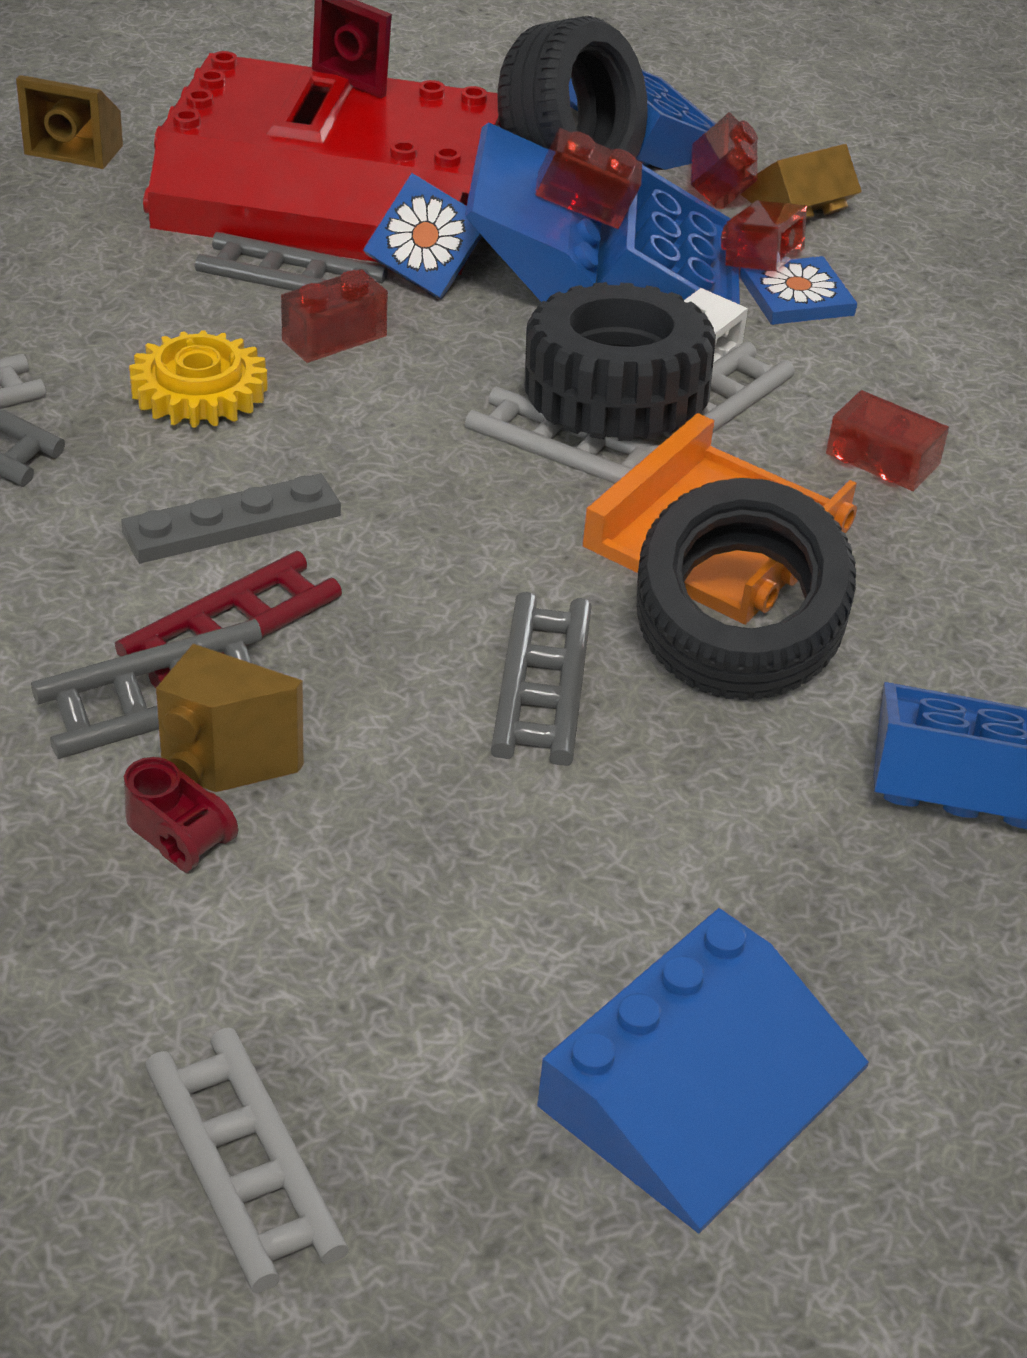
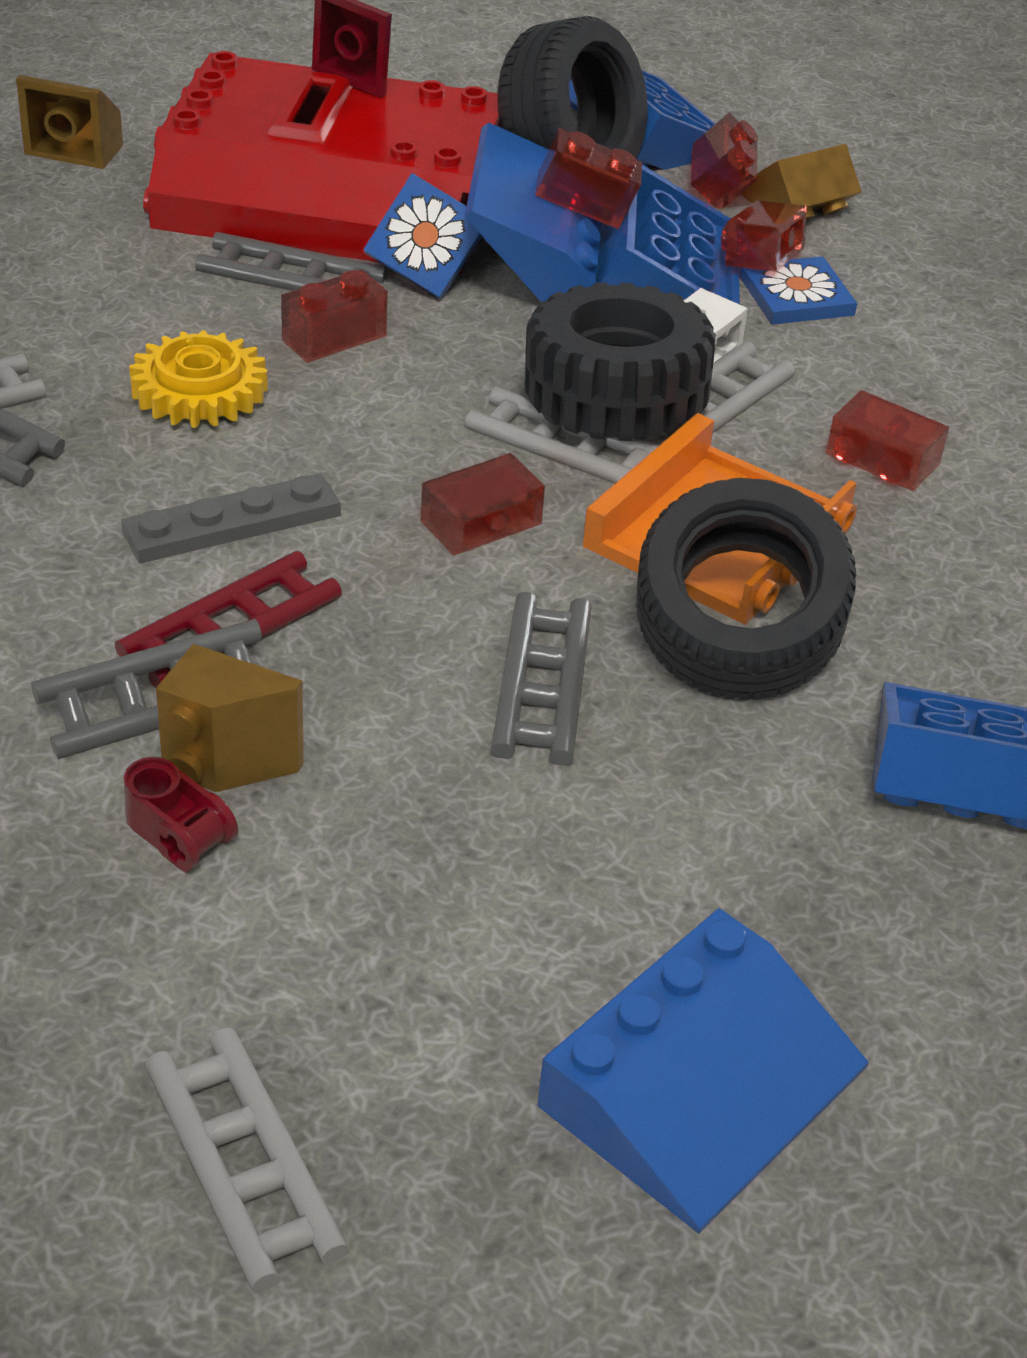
(482, 503): none -> clear red brick

